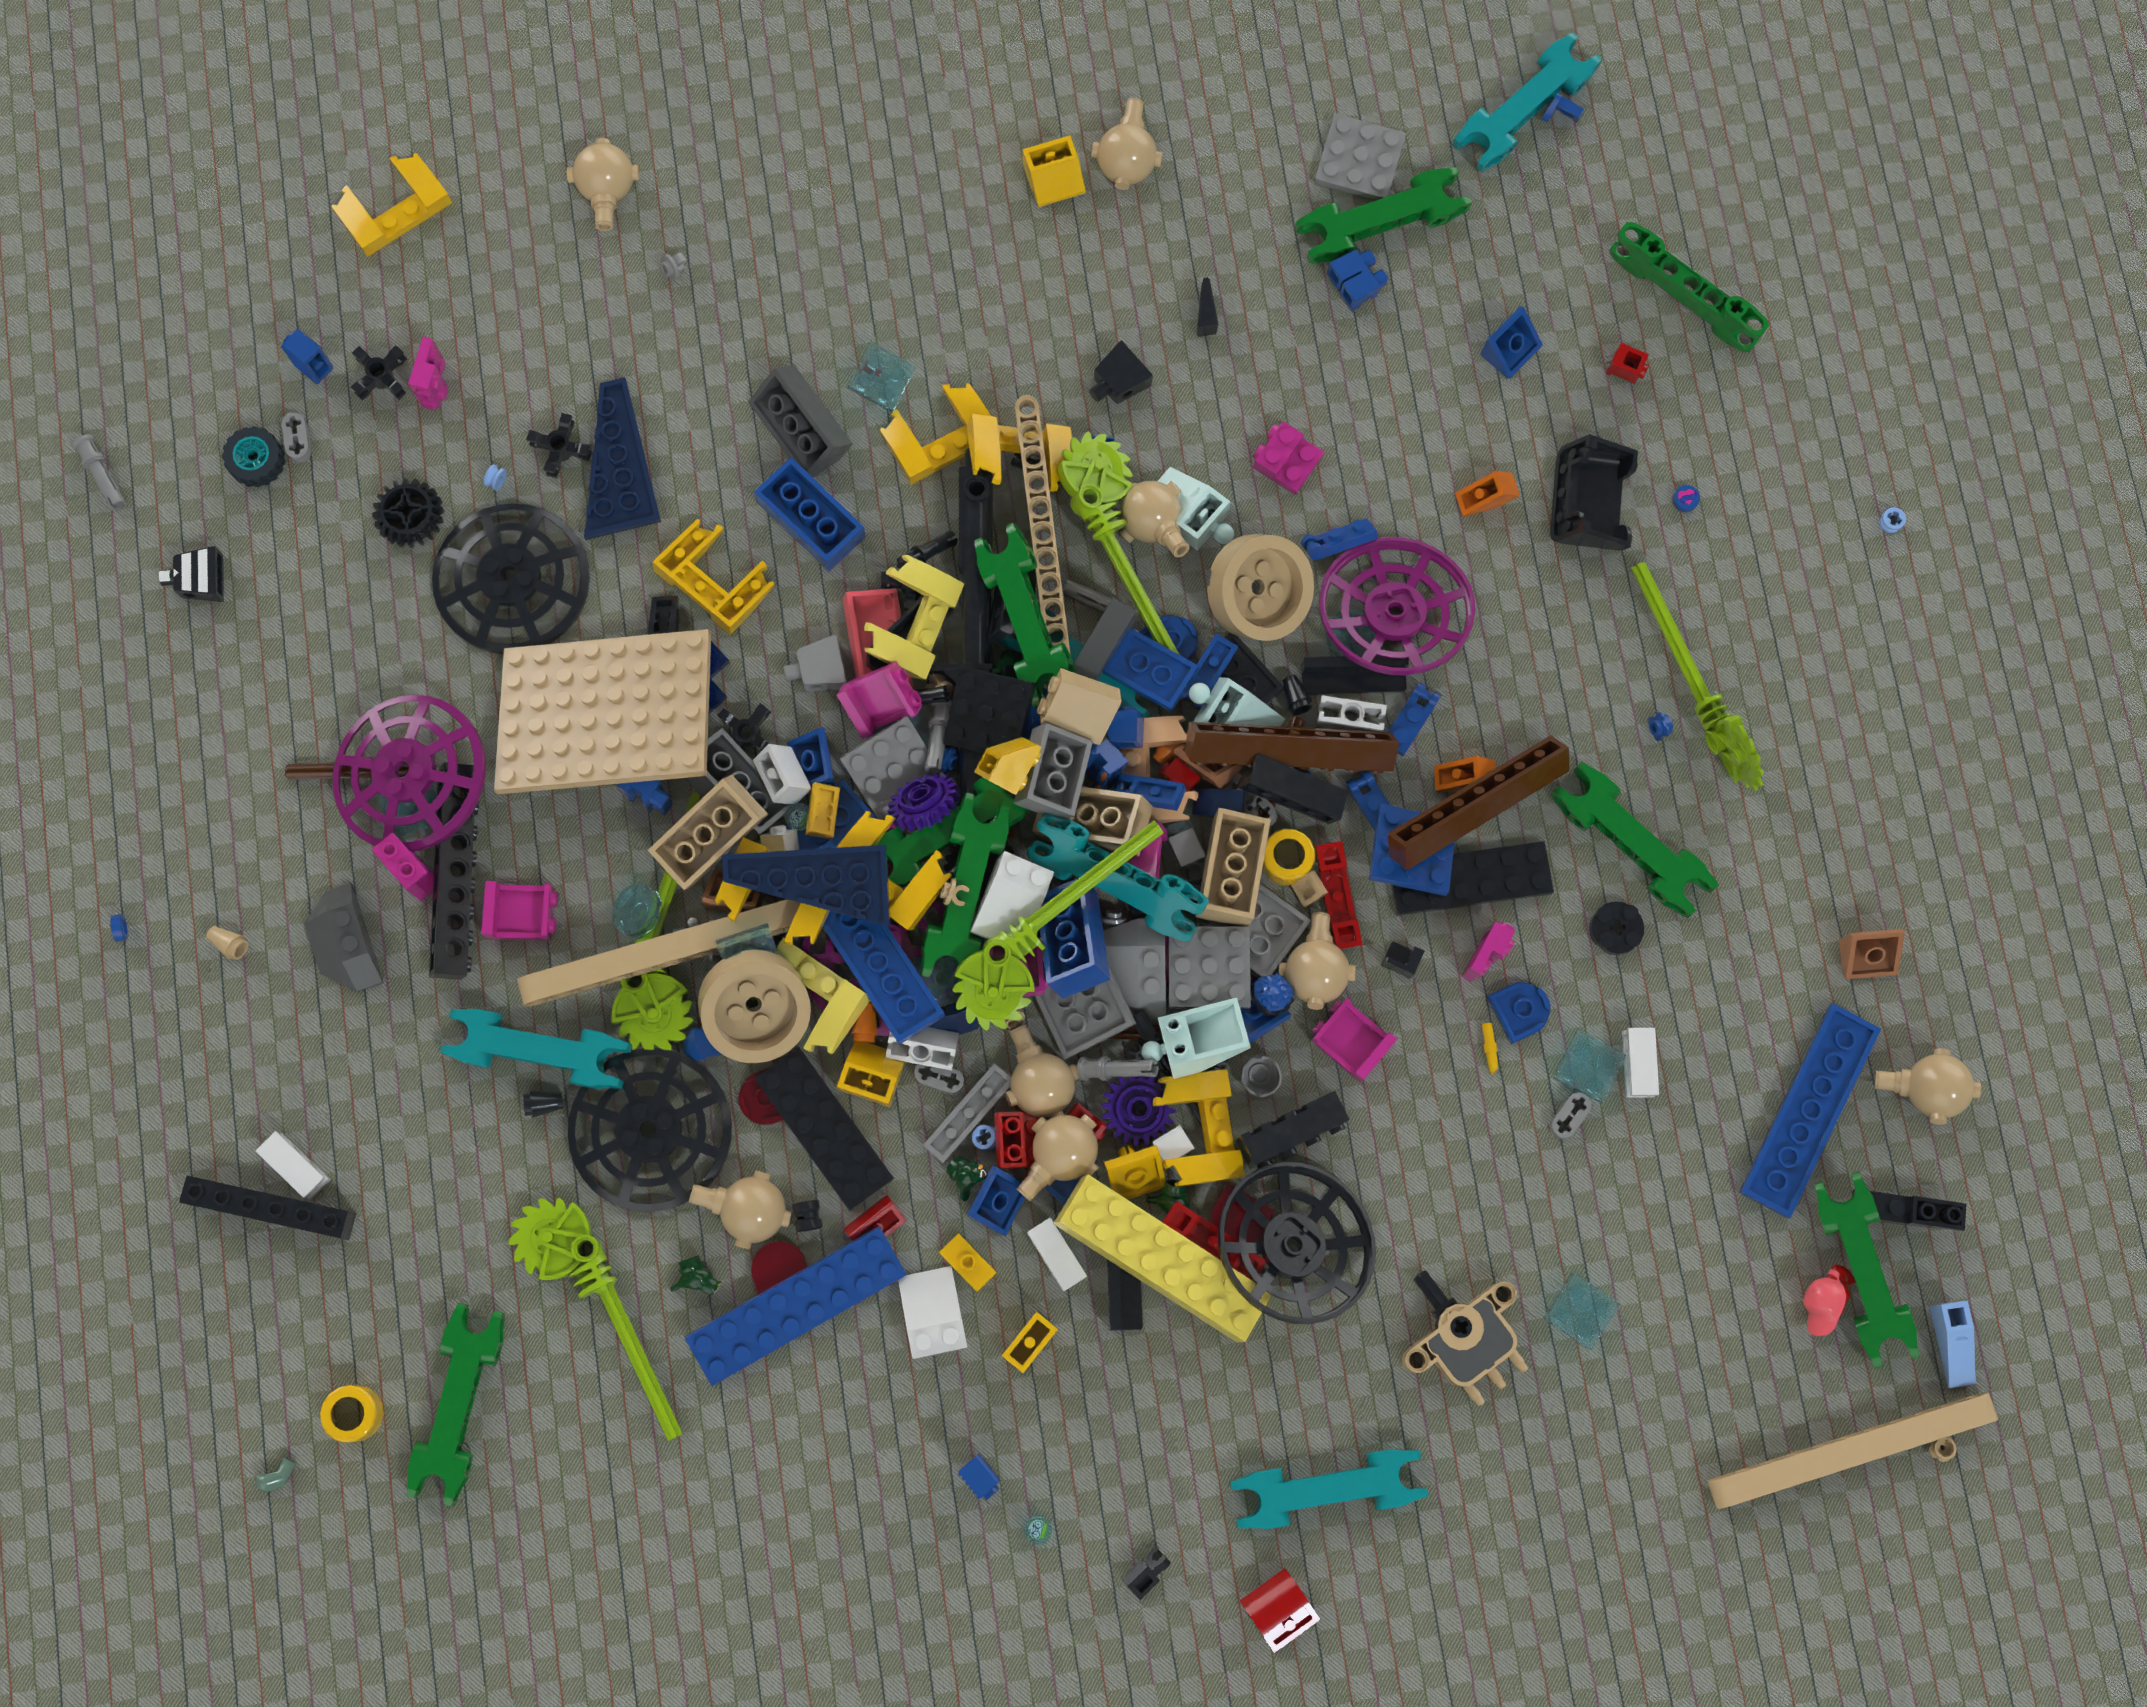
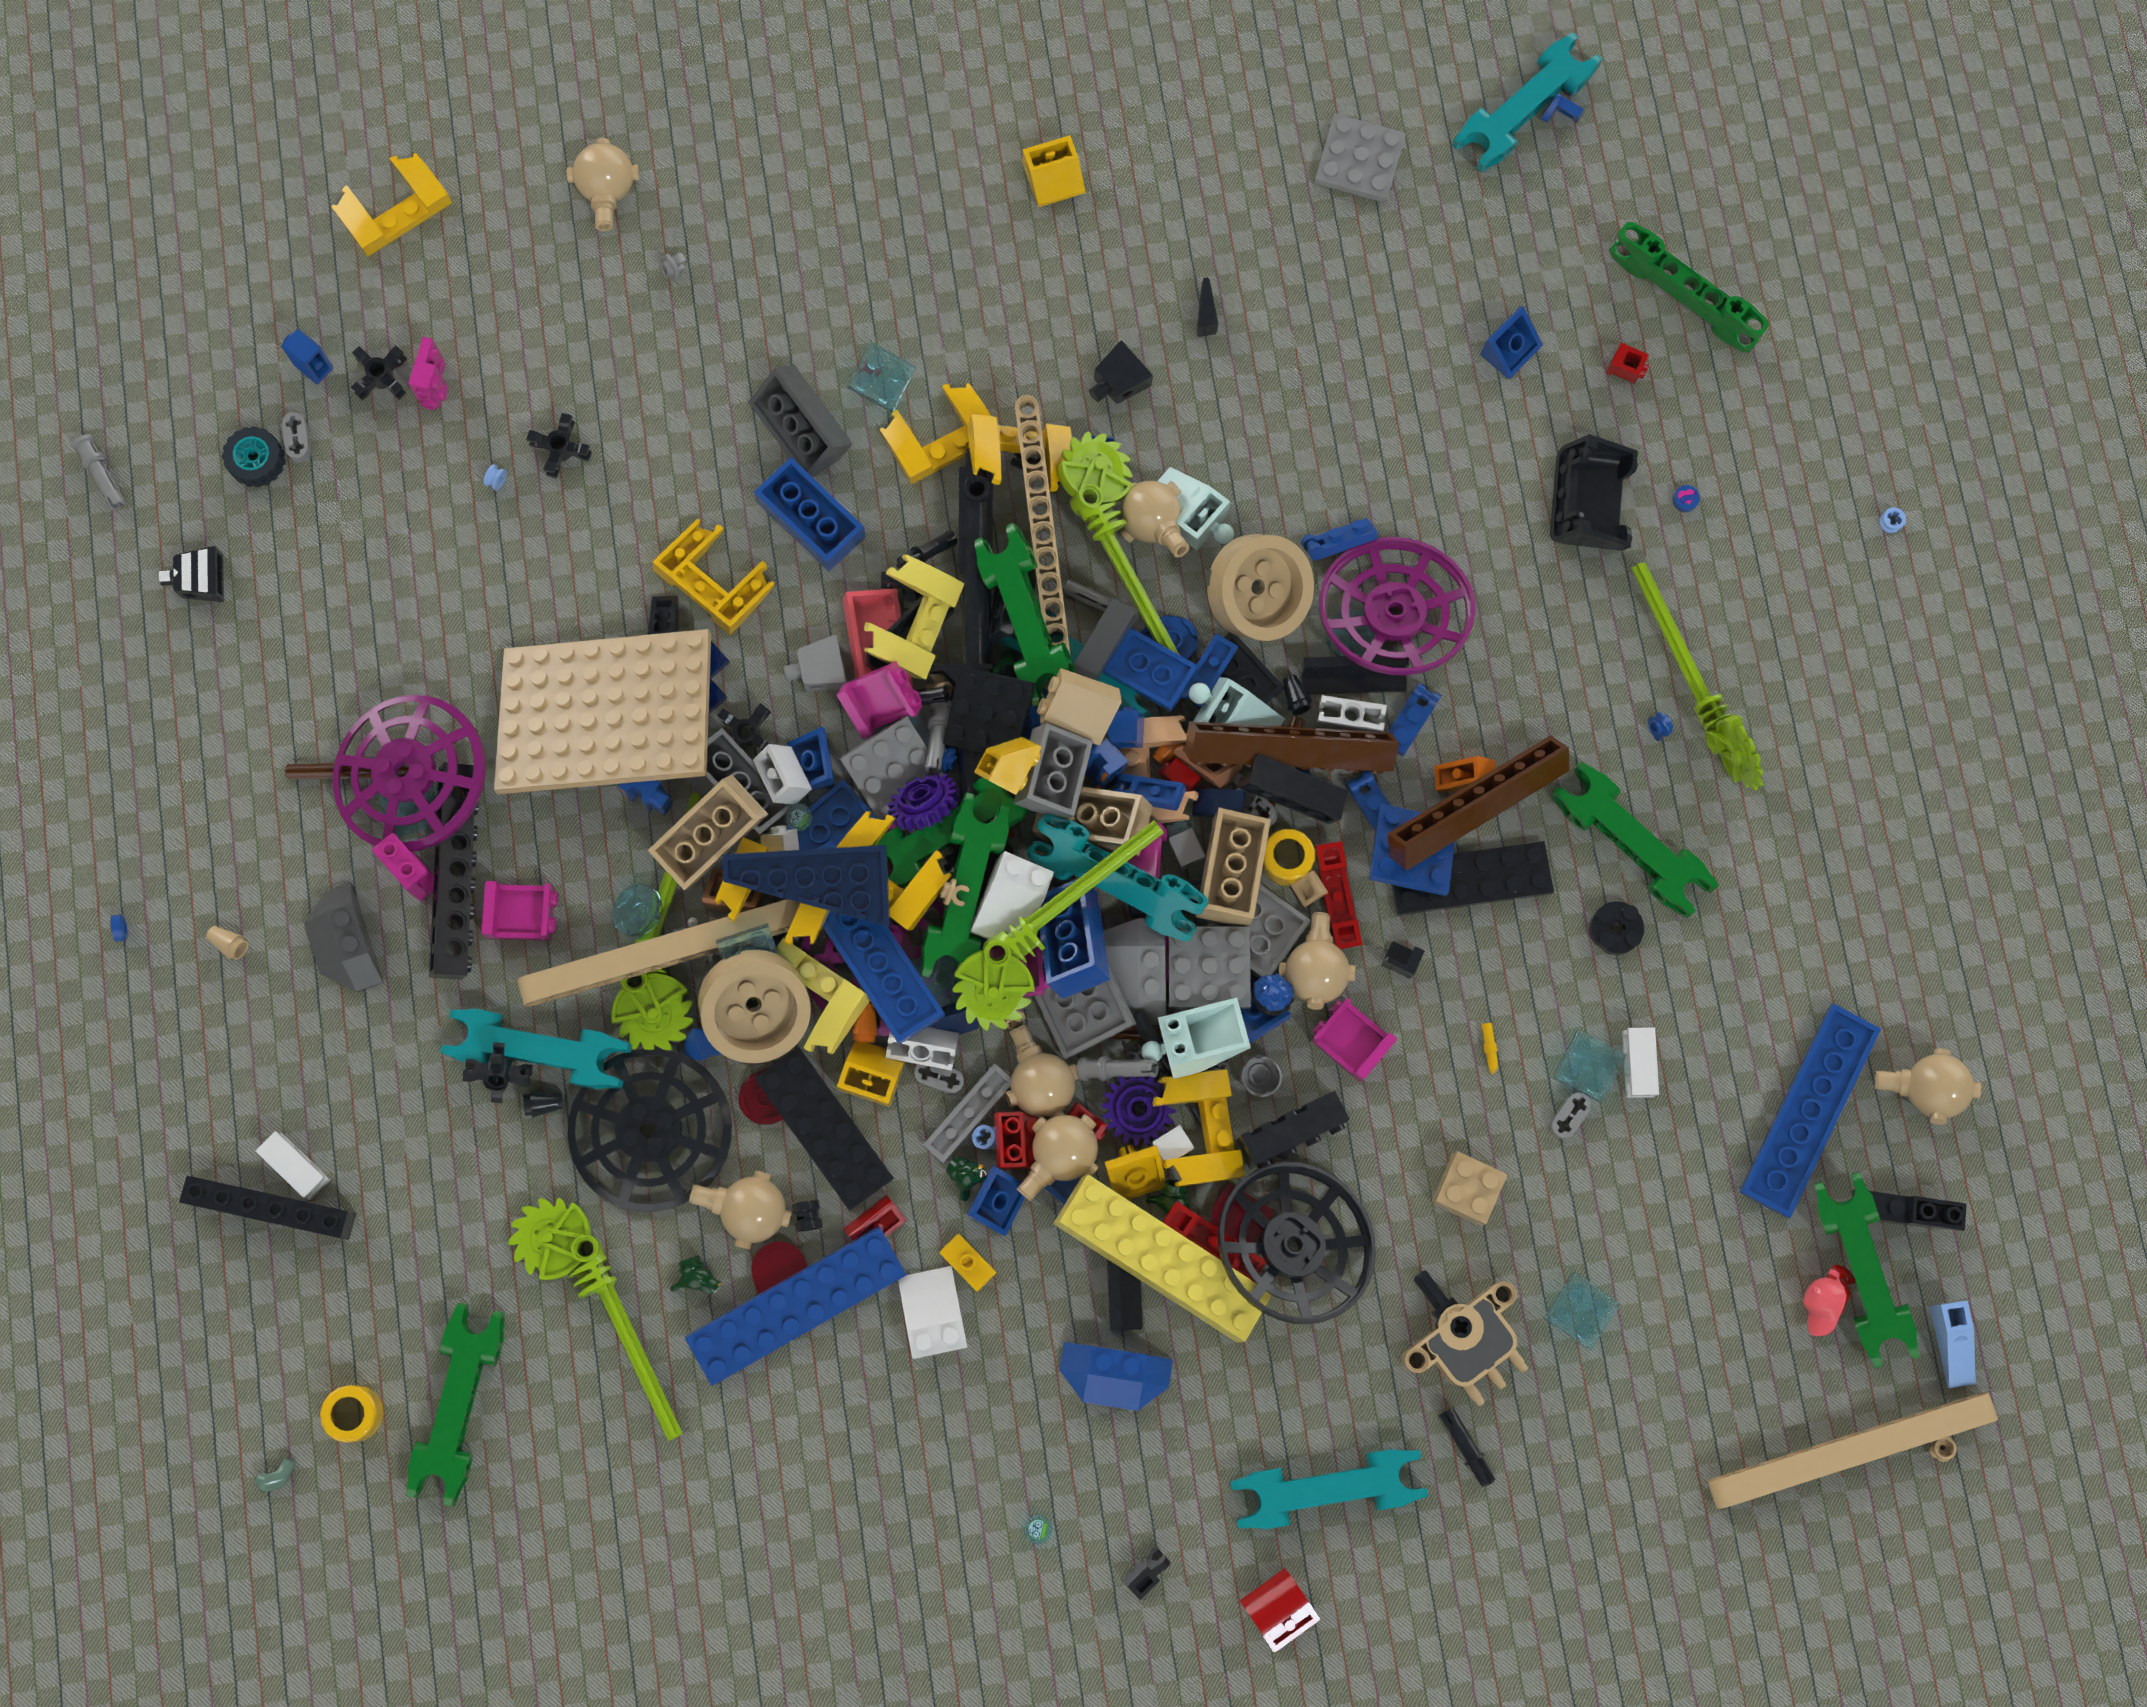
(388, 512): black gear -> none
(497, 1072): none -> black pin
(521, 587): black dish -> none
(619, 477): dark blue wing -> none
(822, 811): yellow plate -> none
(980, 1477): blue brick -> none
(1029, 1342): yellow brick -> none
(1056, 1254): white piece -> none
(1113, 918): light grey plate -> none
(1114, 1376): none -> blue wedge
(1127, 150): tan piece -> none
(1287, 457): dark pink plate -> none
(1344, 228): green piece -> none
(1353, 278): blue hips -> none
(1467, 1447): none -> black axle
(1469, 1188): none -> tan brick
(1487, 493): orange slope -> none
(1493, 946): dark pink plate -> none
(1520, 1010): blue tile -> none
(1871, 953): nougat slope -> none

